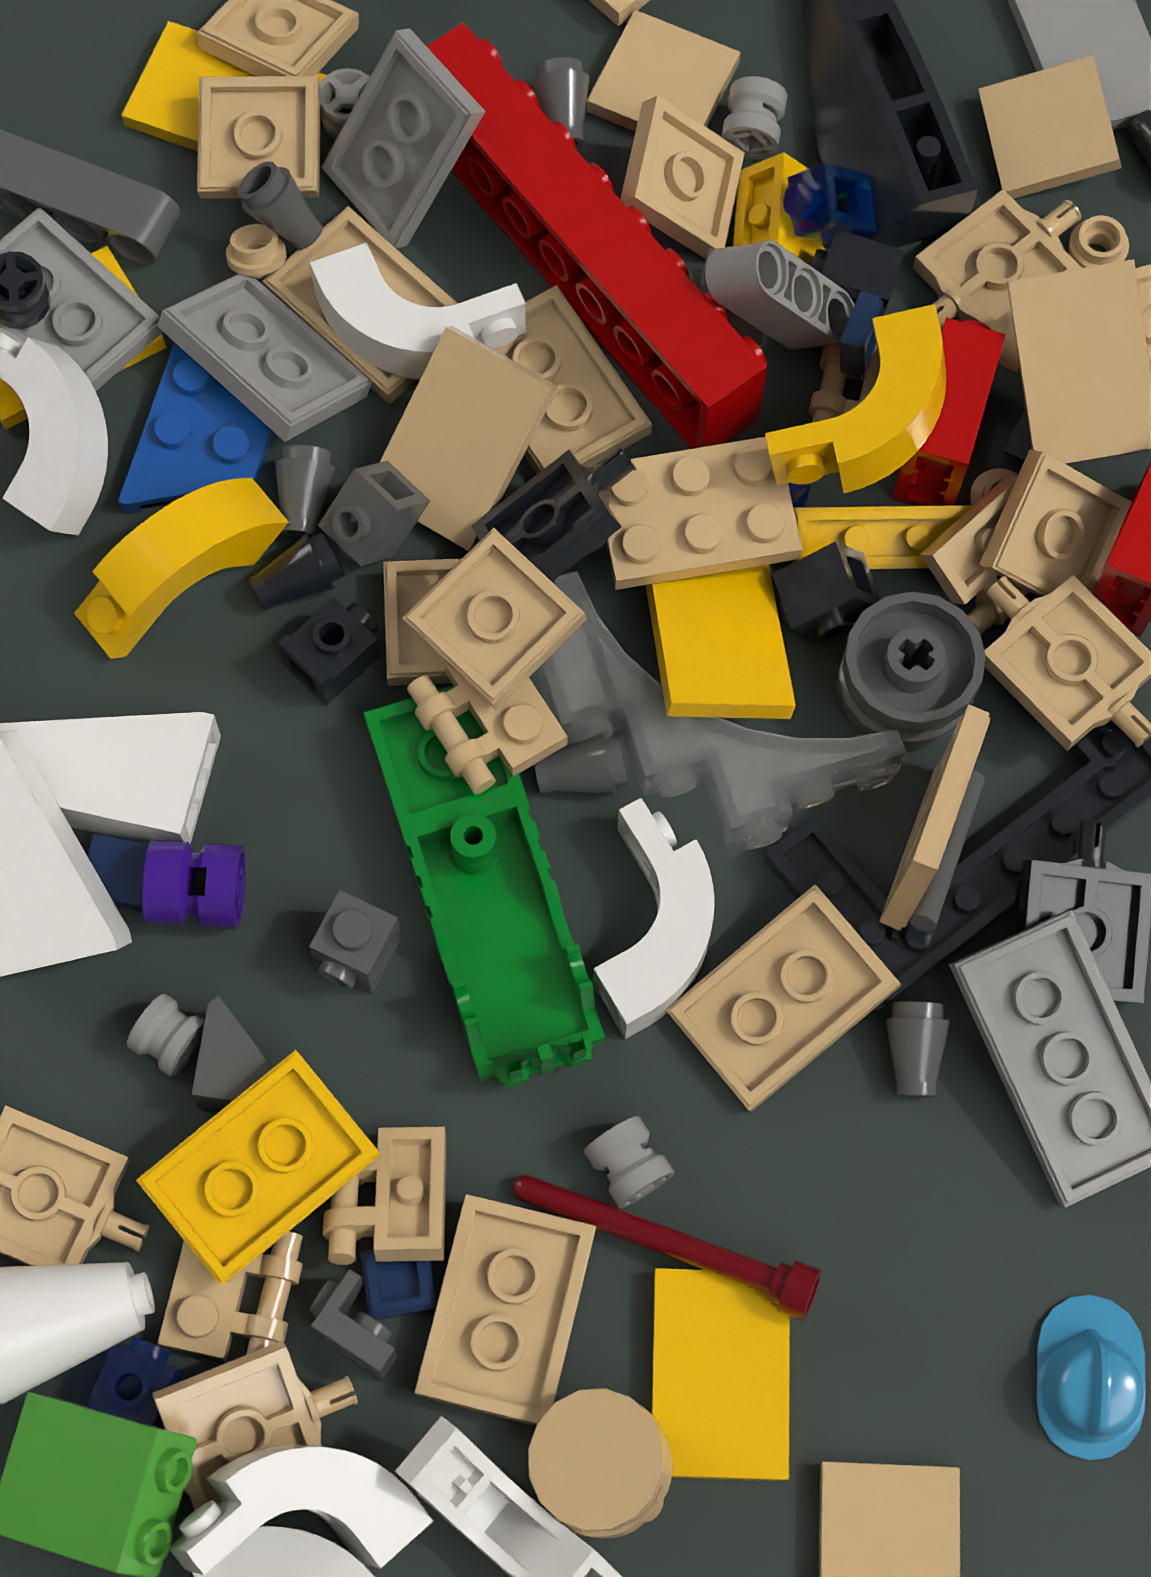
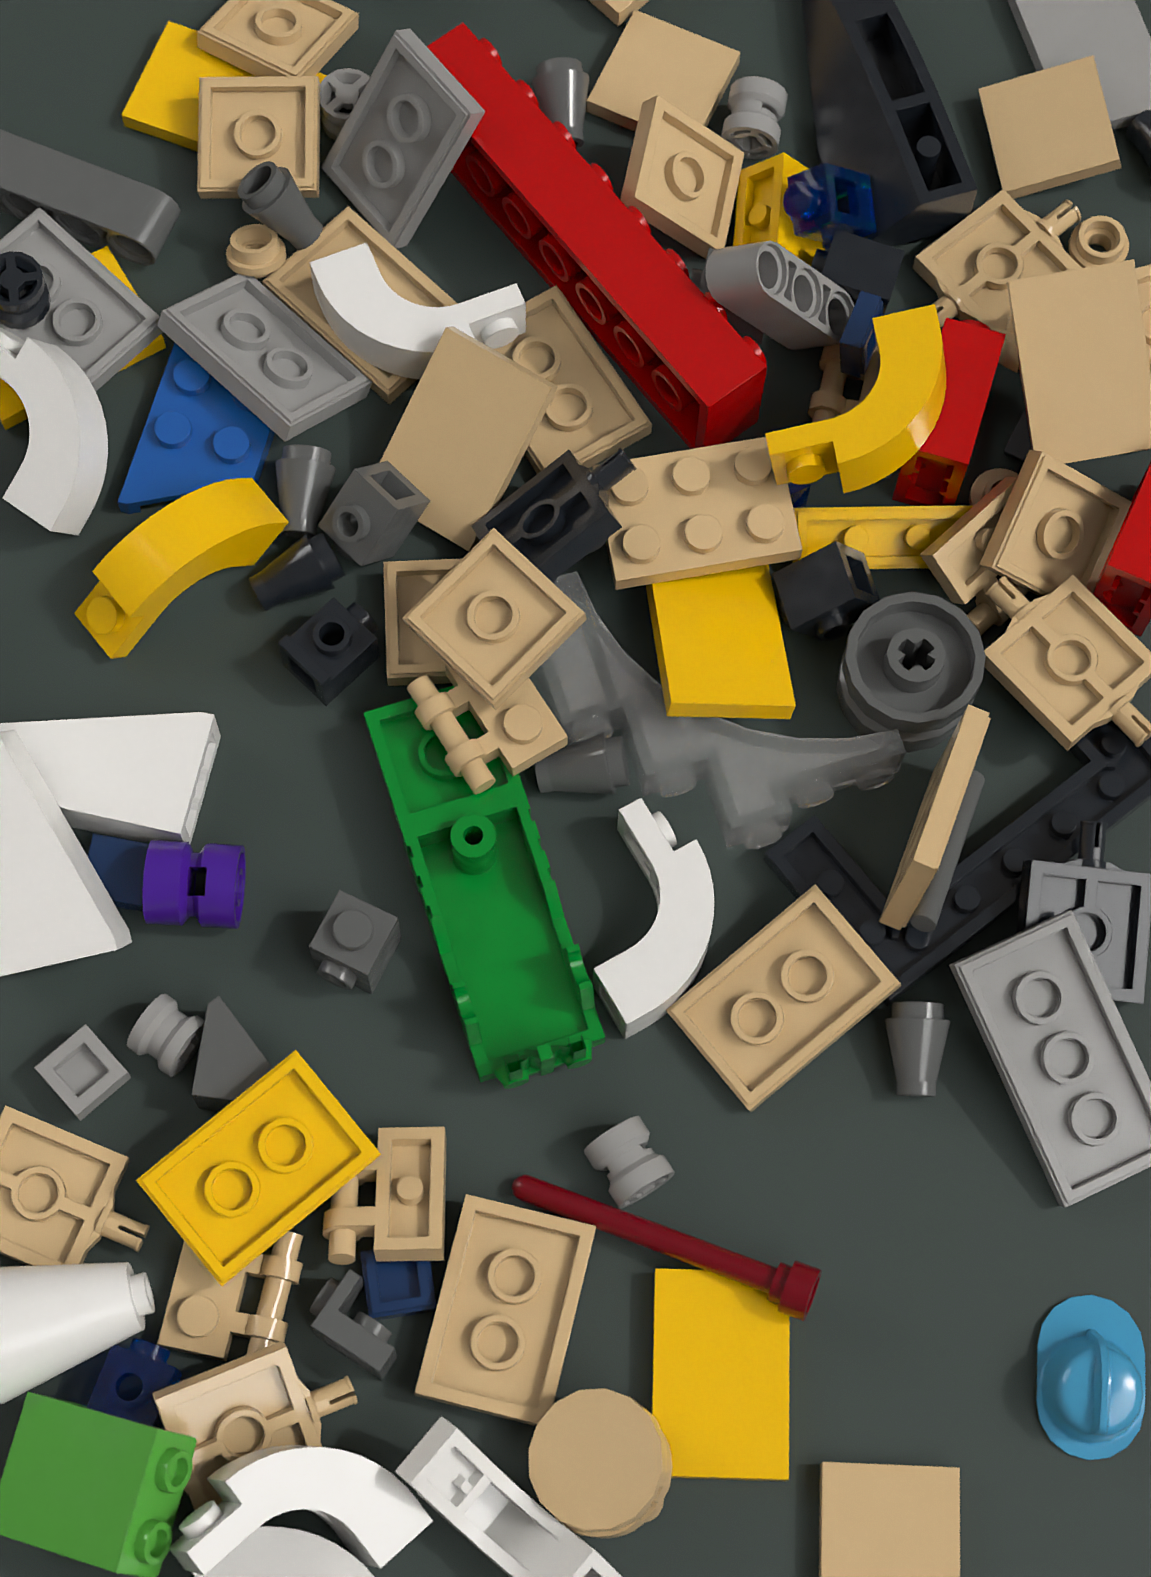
(82, 1072): none -> light grey plate

